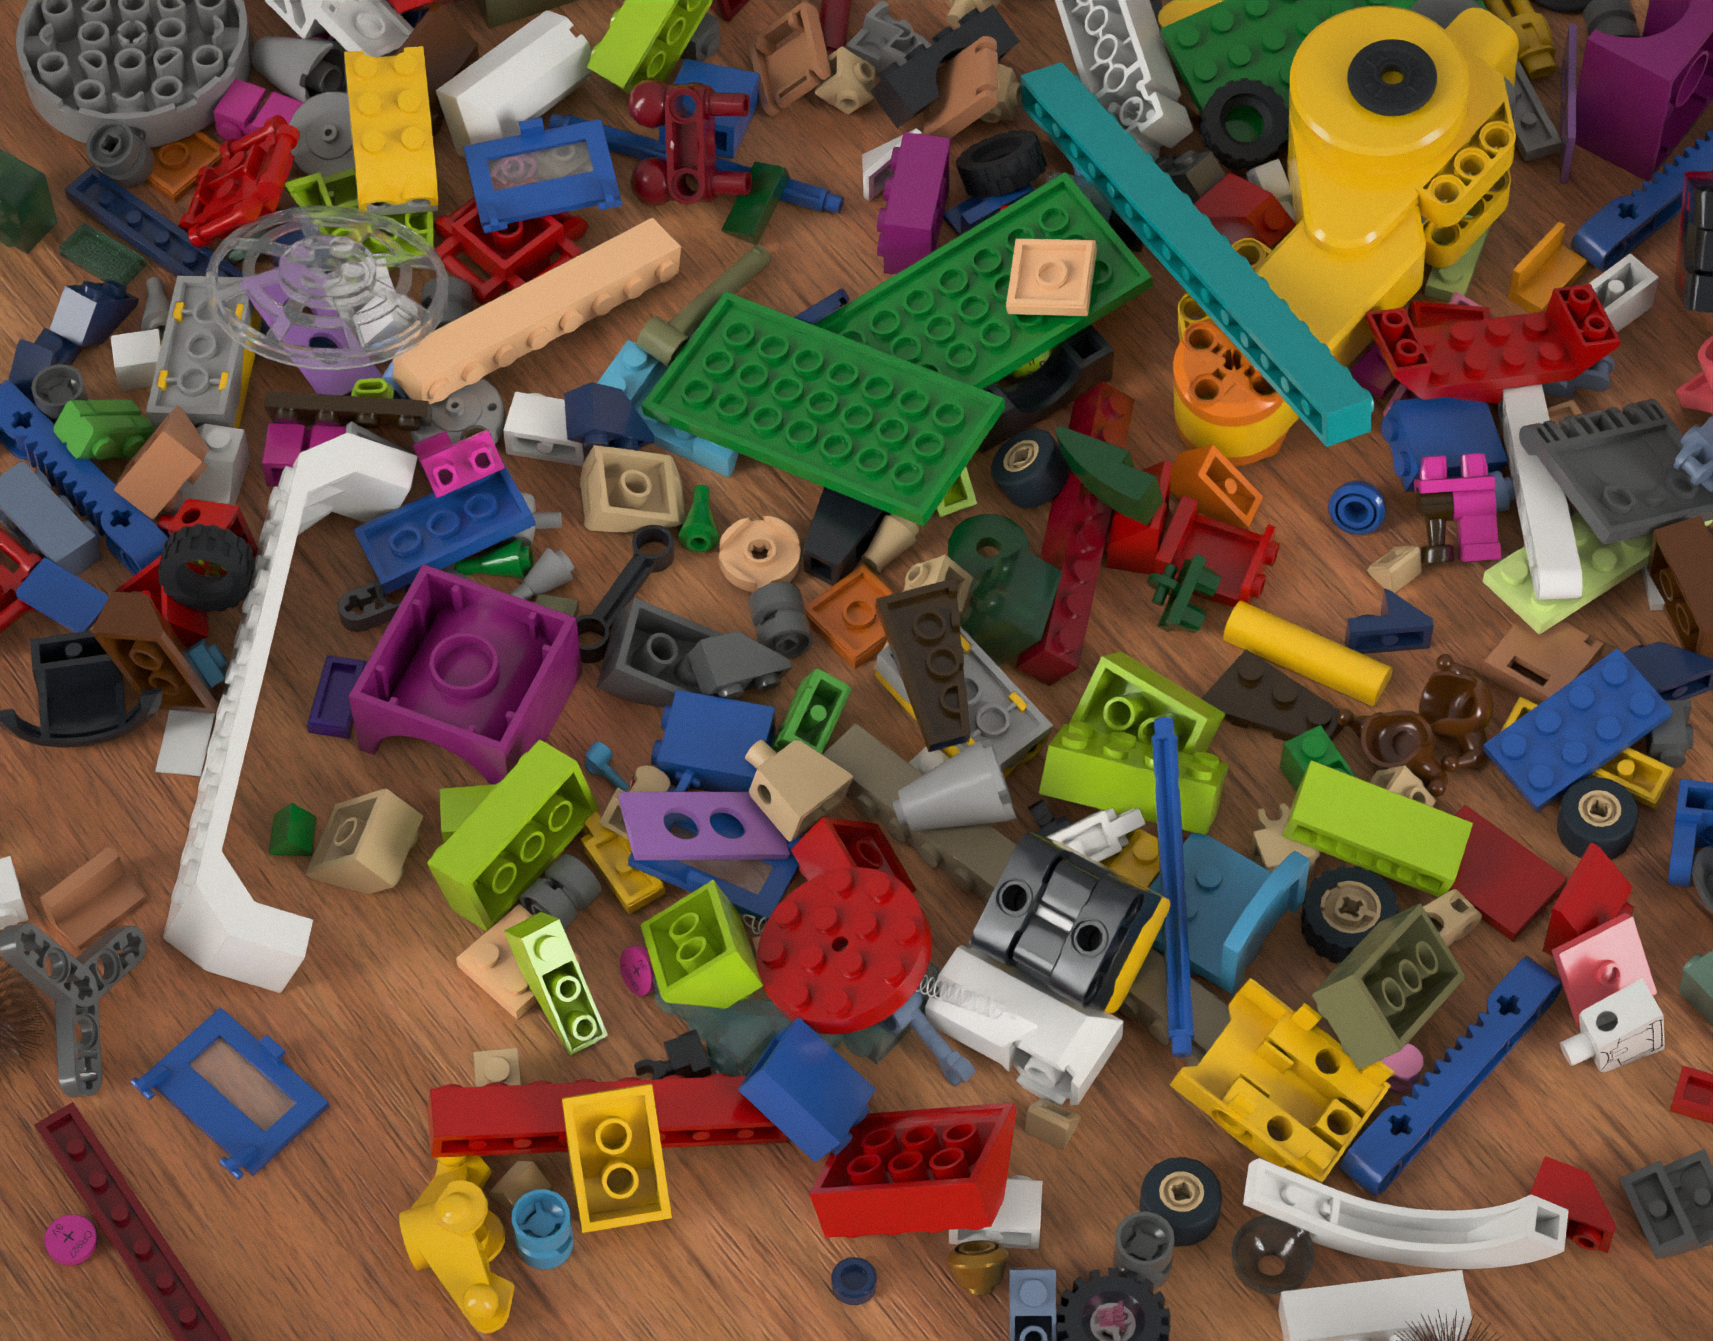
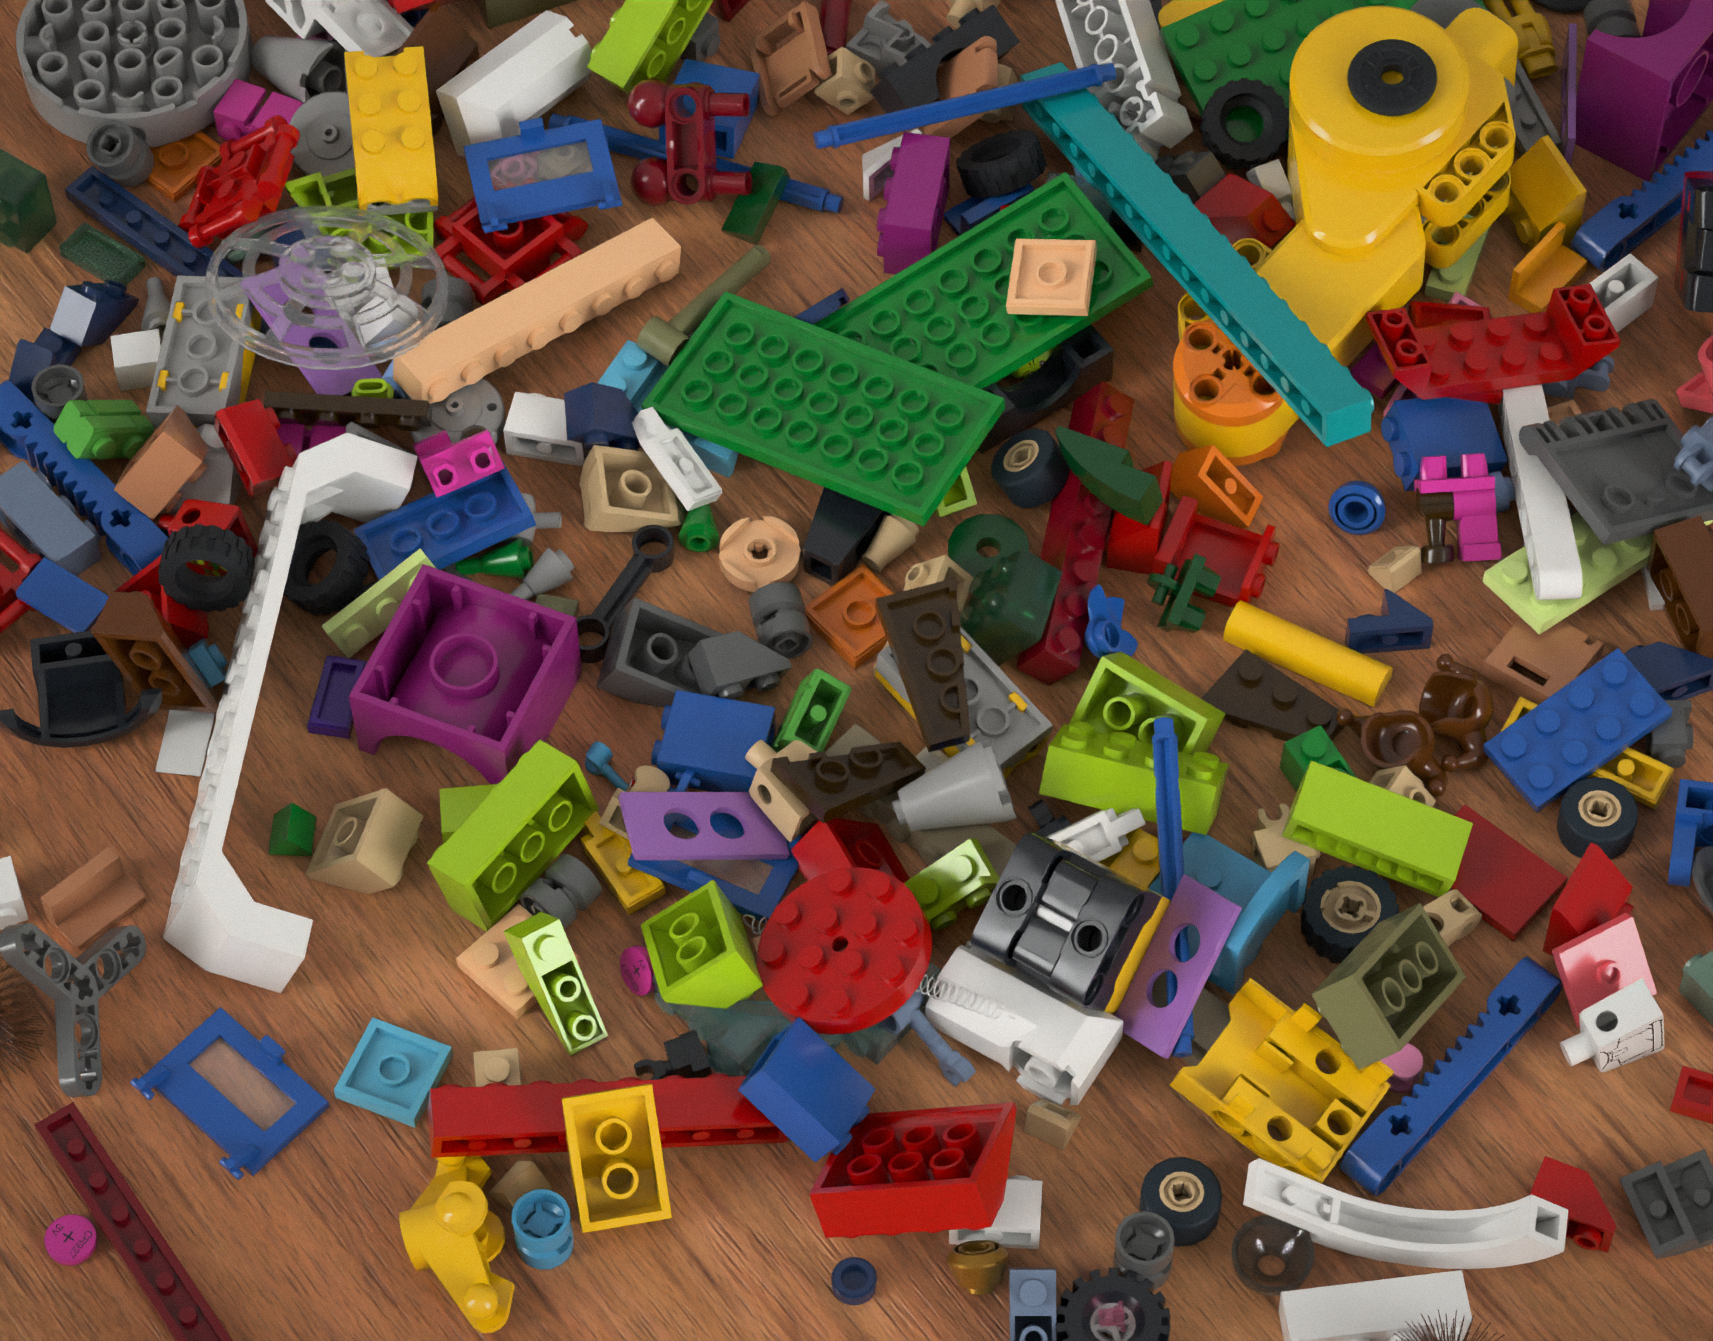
(254, 445): none -> red slope
(343, 580): none -> black tyre
(375, 608): none -> yellowish green plate
(393, 1072): none -> medium azure plate
(676, 460): none -> white hinge
(848, 781): none -> dark brown wing
(953, 883): none -> lime bracket
(964, 105): none -> blue piece
(1104, 629): none -> blue plate
(1214, 919): none -> medium lavender piece
(1544, 193): none -> yellow slope

